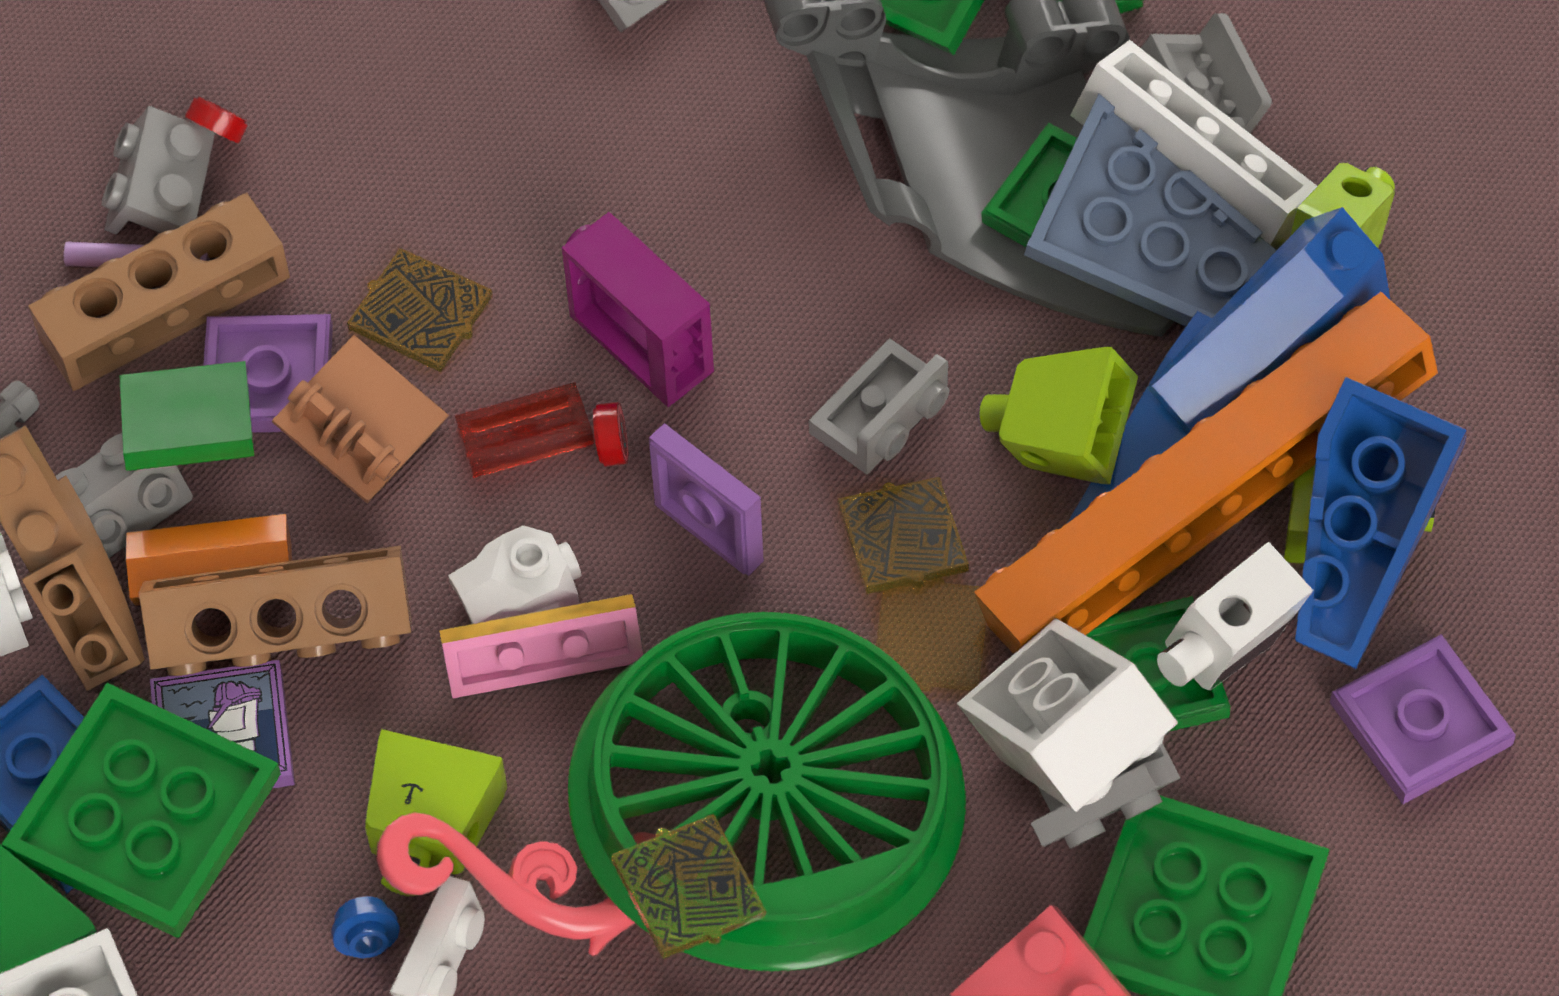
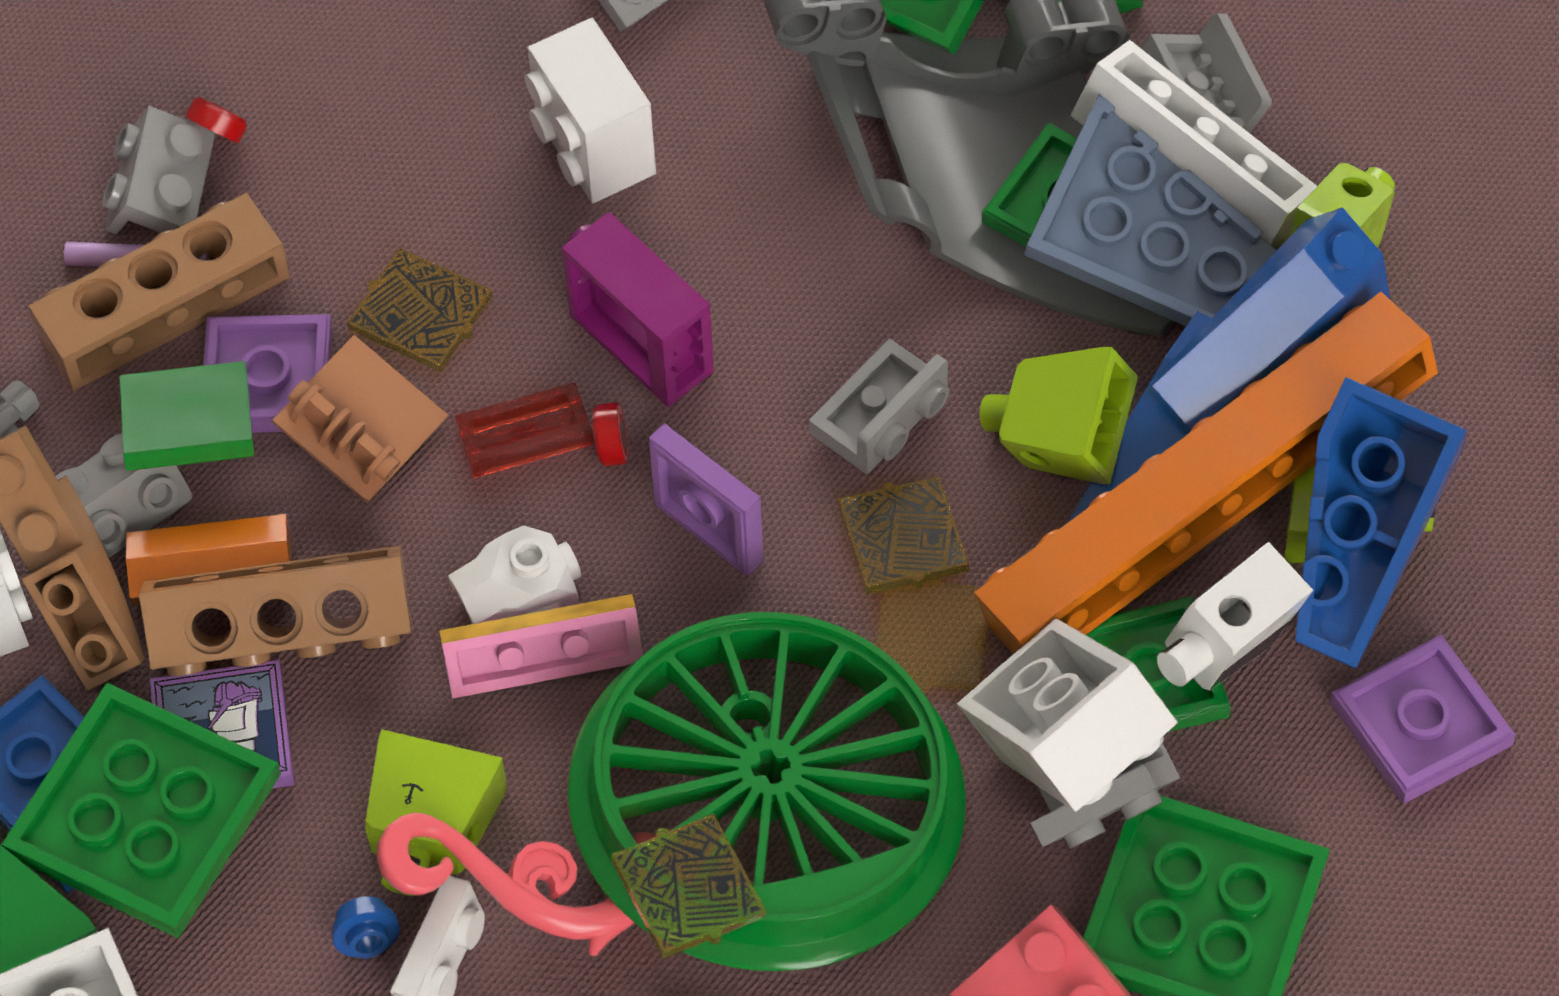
(590, 111): none -> white brick

